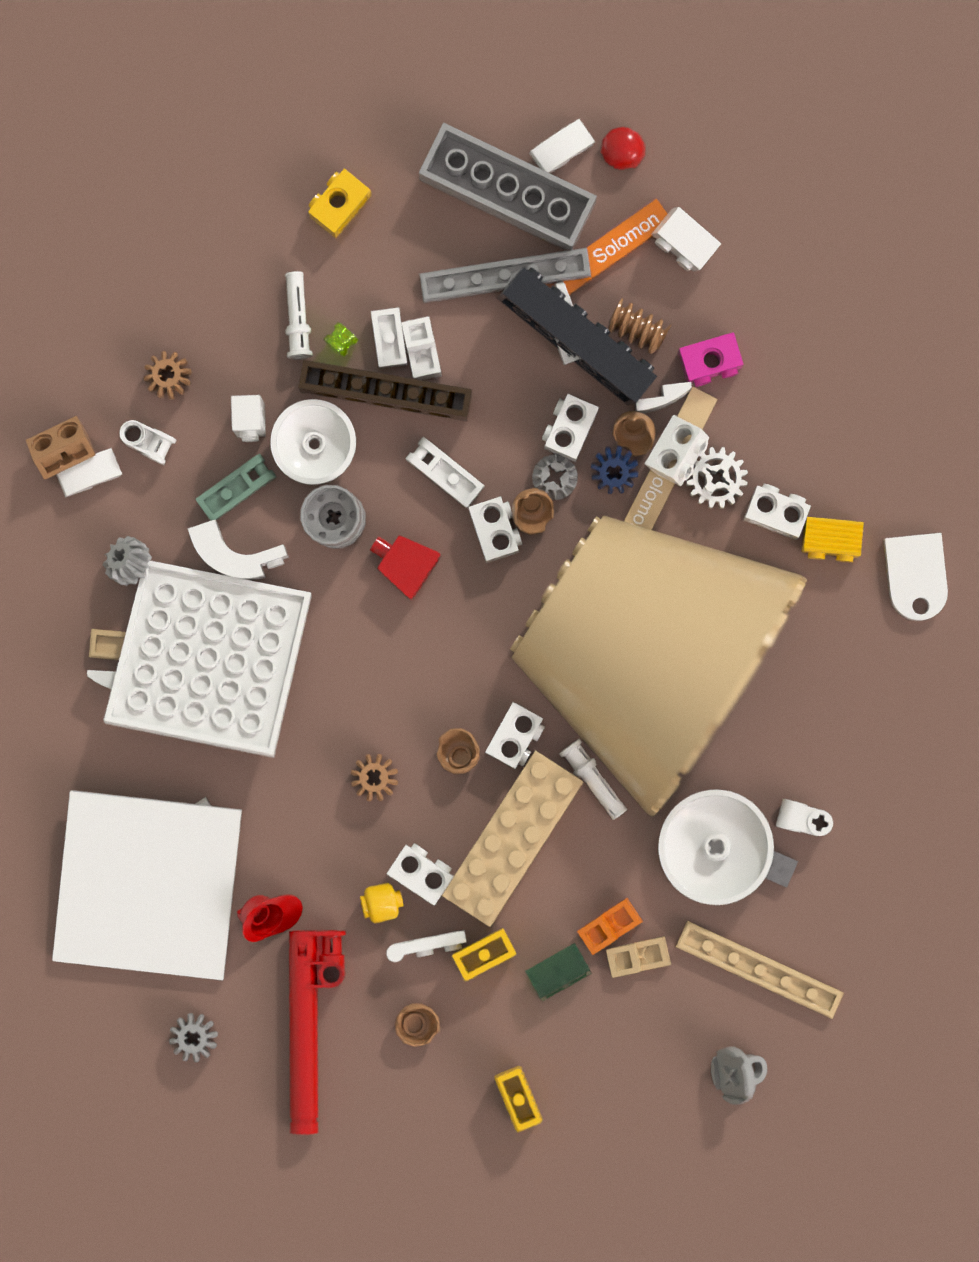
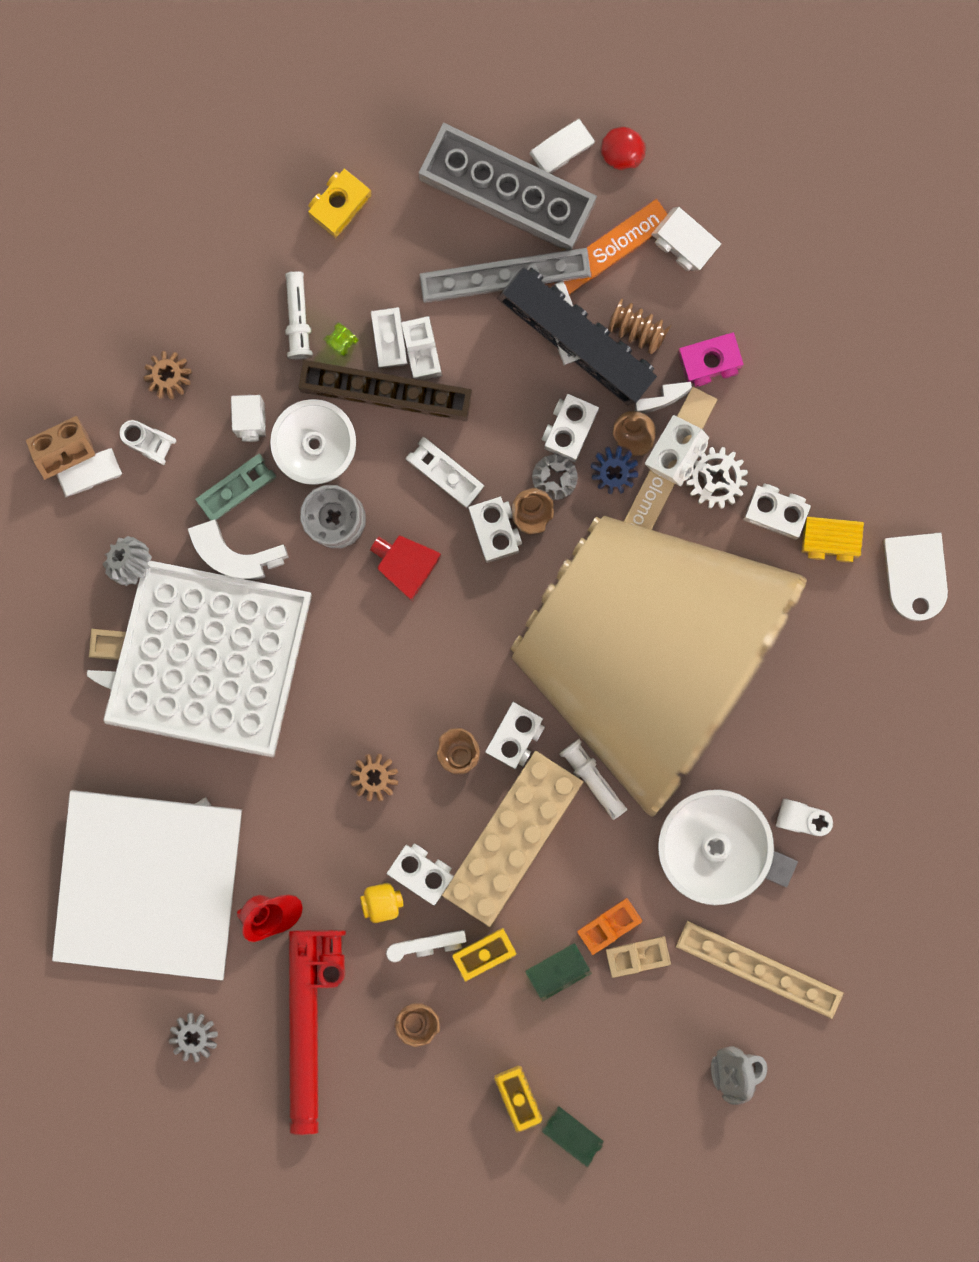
(572, 1136): none -> clear green hinge

